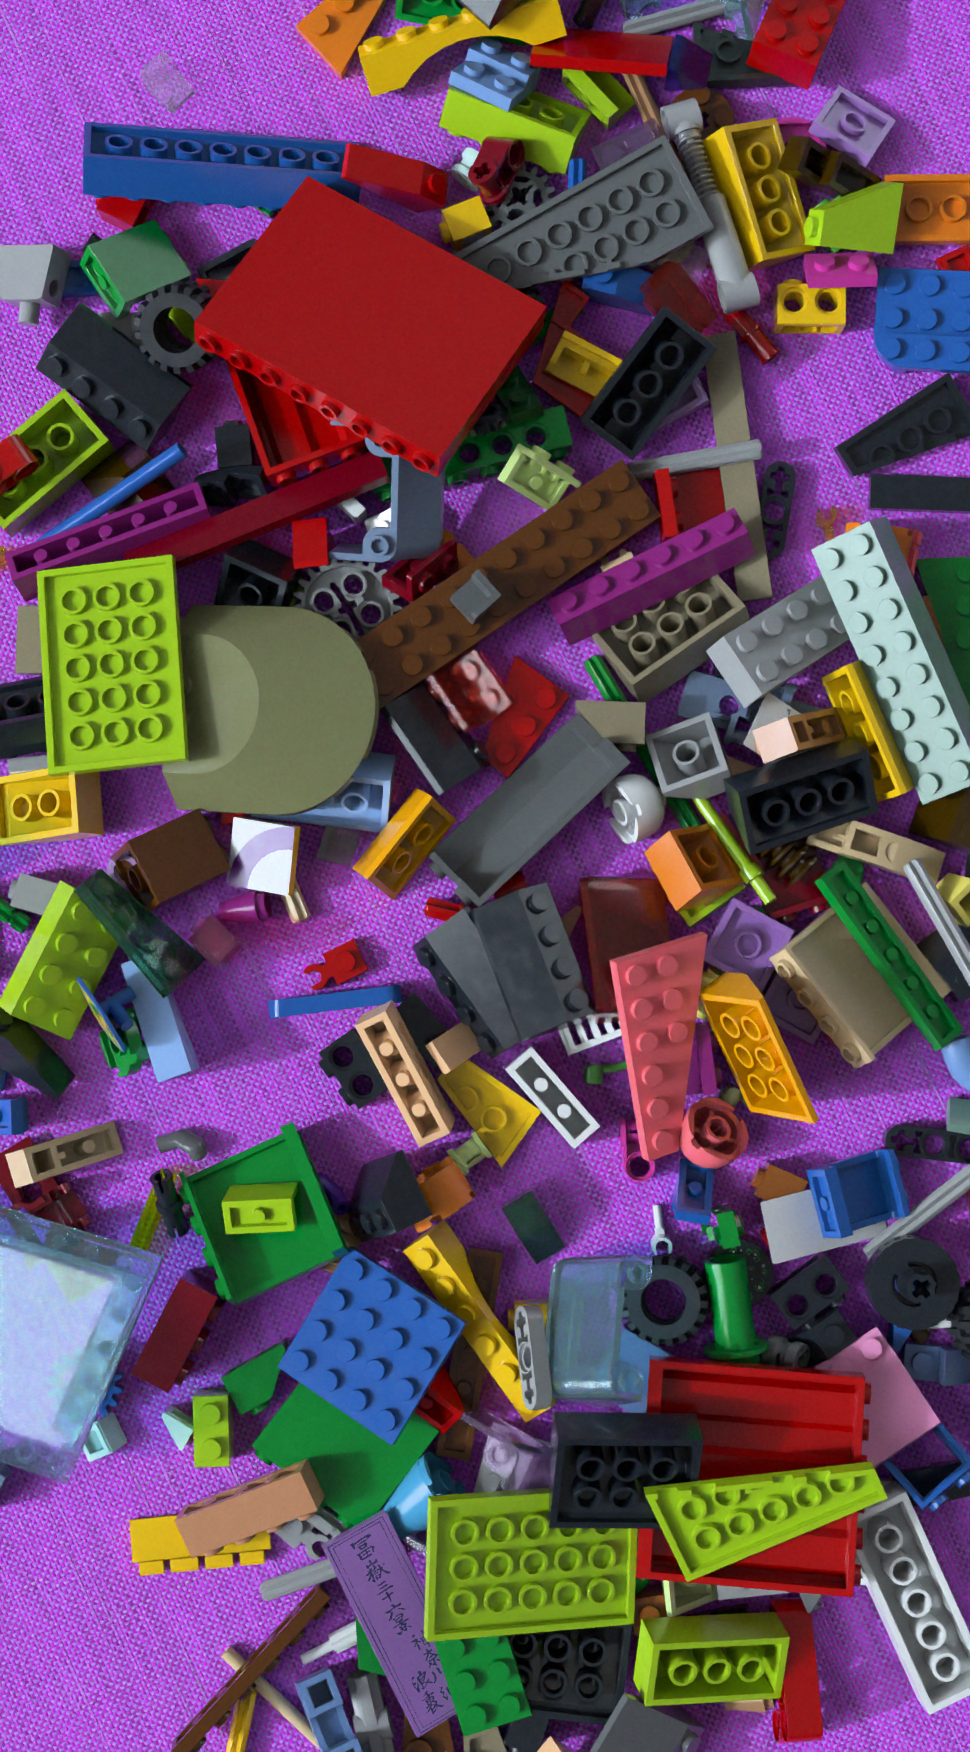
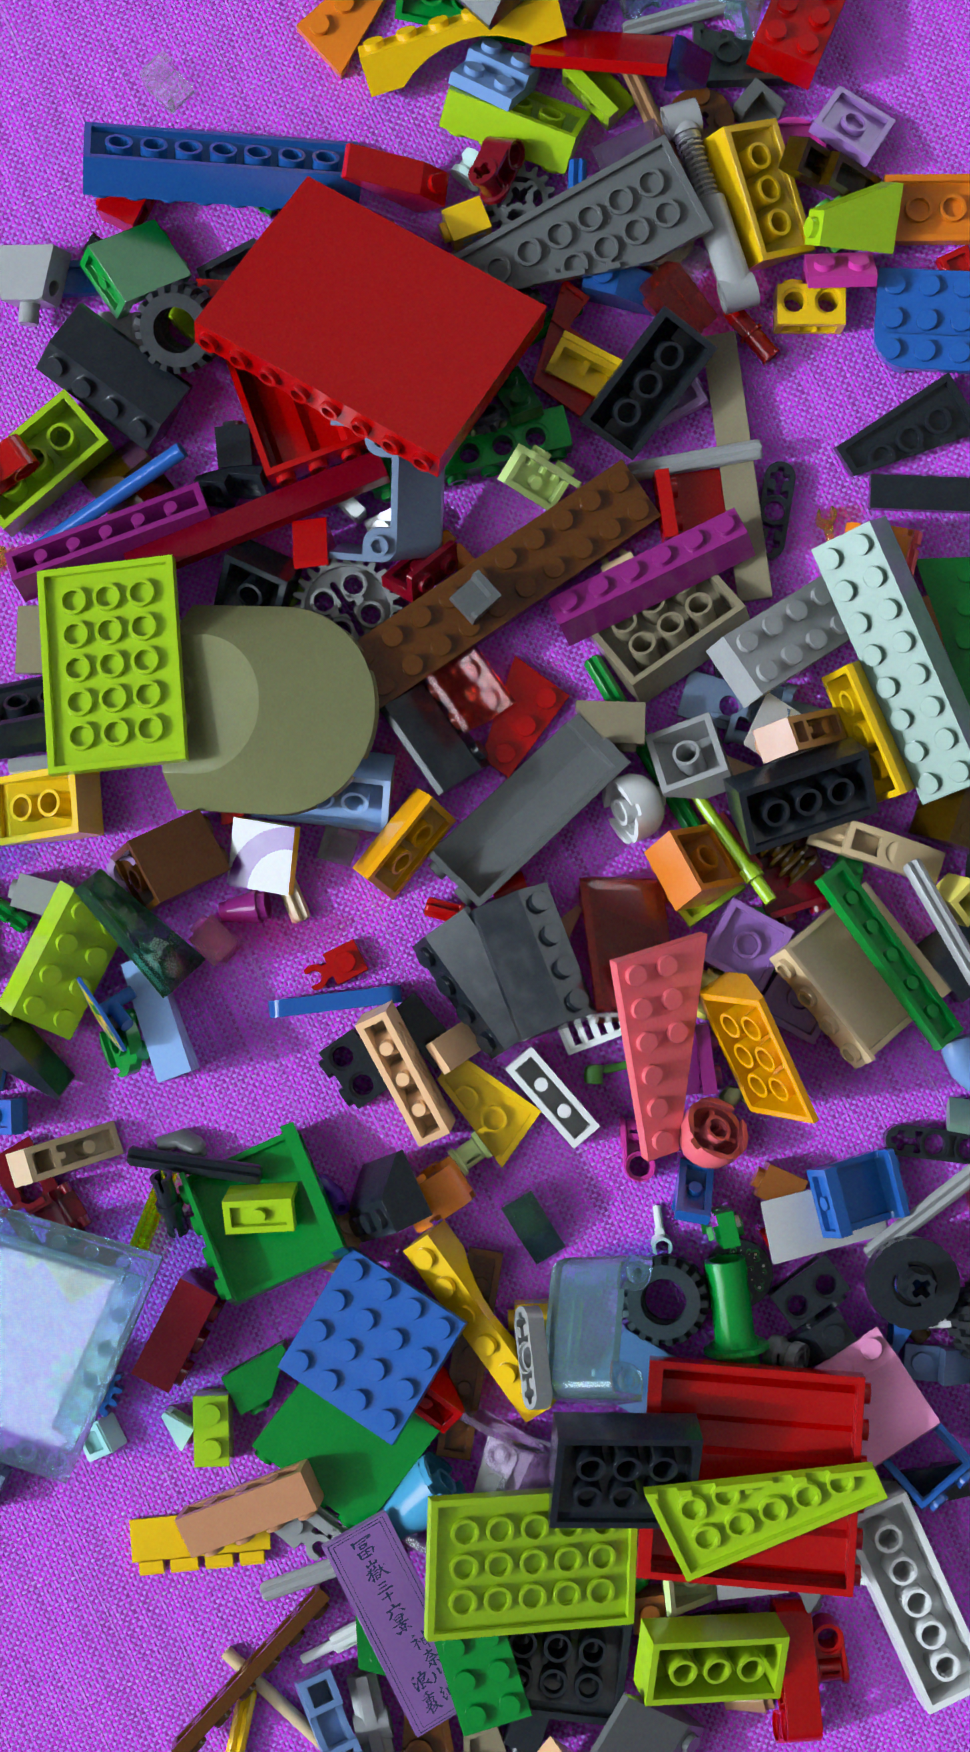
(195, 1165): none -> black axle
(758, 103): none -> dark grey panel
(830, 1652): none -> red piece

